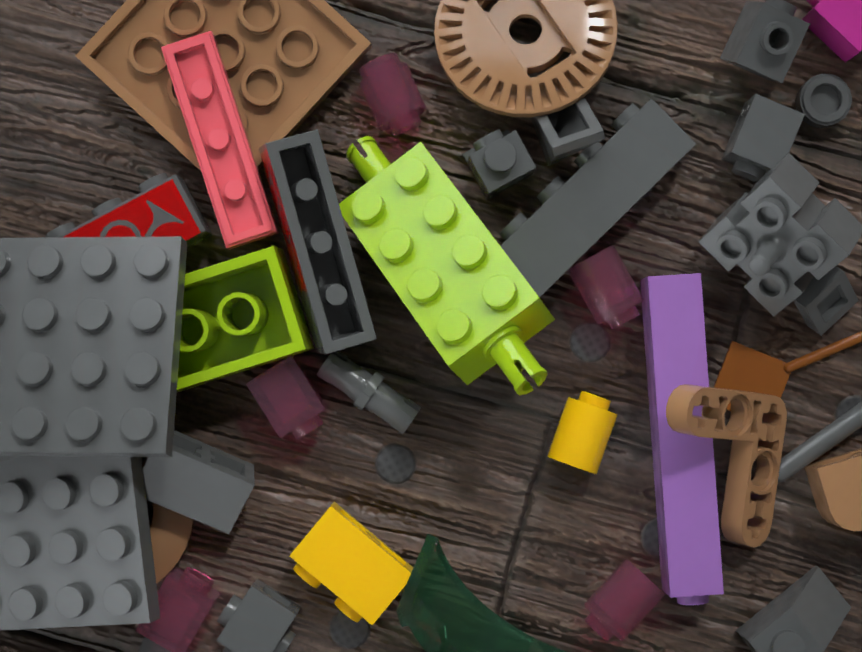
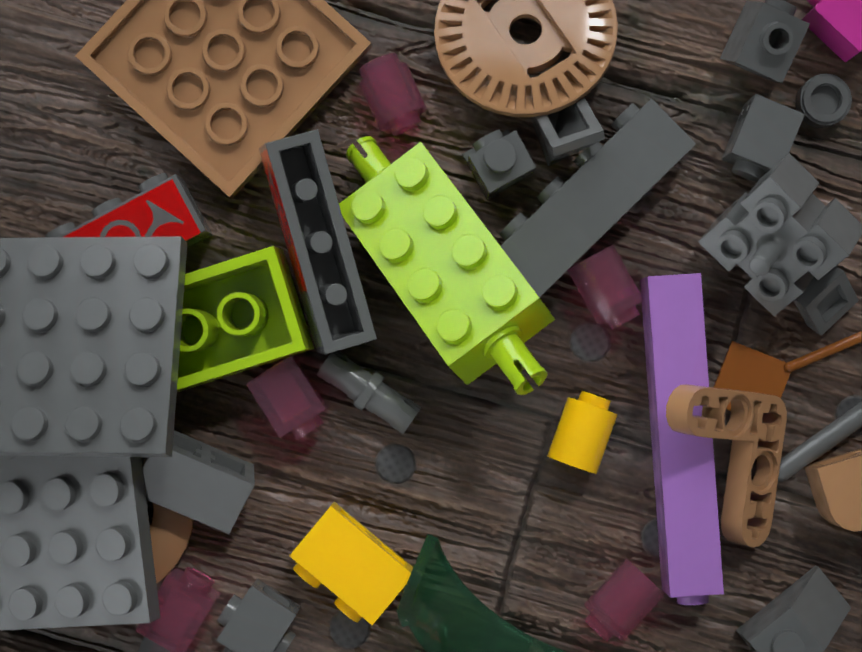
(219, 140): coral tile -> none

